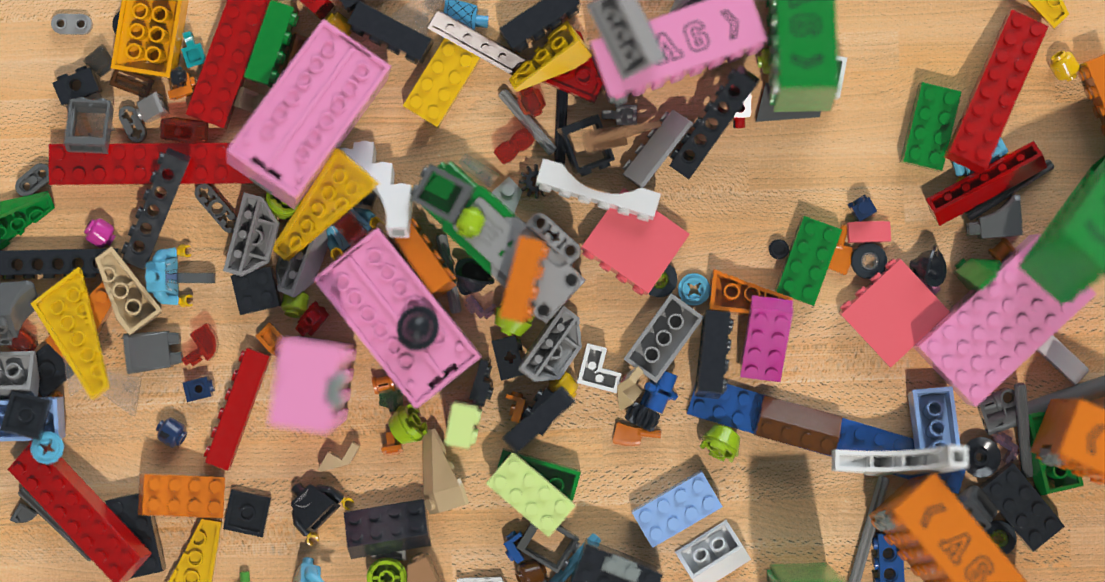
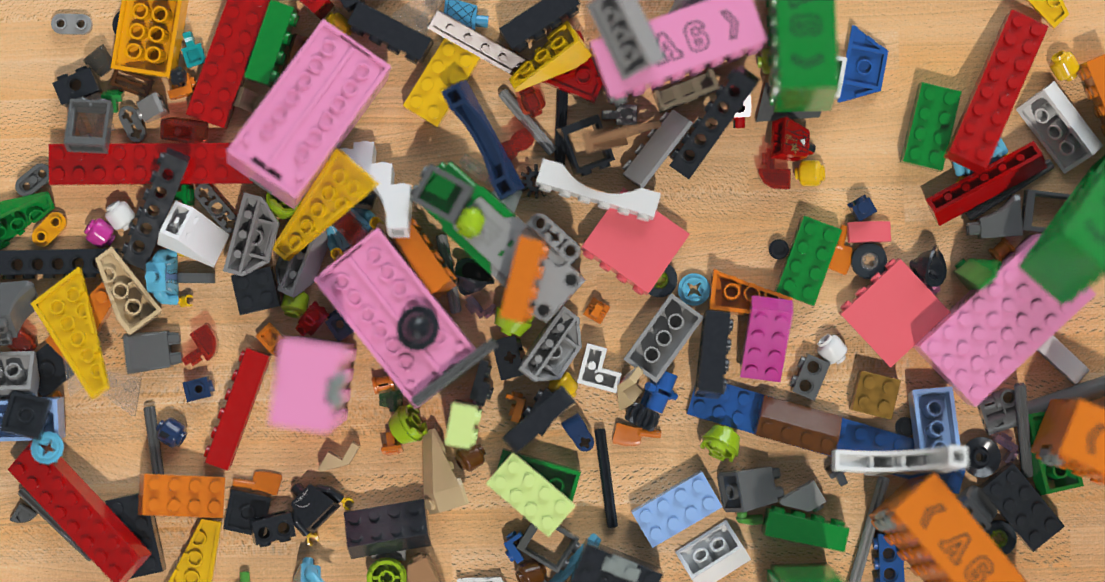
(49, 230): none -> light orange plate
(115, 97): none -> green brick
(120, 215): none -> white head
(153, 442): none -> dark grey axle
(186, 195): none -> green brick
(192, 234): none -> white slope
(262, 481): none -> orange piece
(272, 522): none -> black brick
(339, 333): none -> dark blue brick
(454, 372): none -> dark grey axle
(470, 458): none -> reddish brown head
(499, 167): none -> dark blue arch
(576, 430): none -> dark blue piece
(596, 310): none -> orange brick
(606, 479): none -> black axle
(686, 91): none -> dark tan window
(743, 518): none -> bright green arm
(749, 488): none -> dark grey hips
(773, 178): none -> clear red brick
(790, 141): none -> red torso
(805, 497): none -> light grey slope
(805, 529): none -> green brick
(810, 173): none -> yellow head
(815, 378): none -> dark grey brick
(832, 349): none -> white head
(840, 477): none -> black brick
(864, 66): none -> blue wing
(875, 394): none -> pearl gold brick
(903, 426): none -> black plate
(1028, 207): none -> dark grey window
(1059, 127): none -> white slope

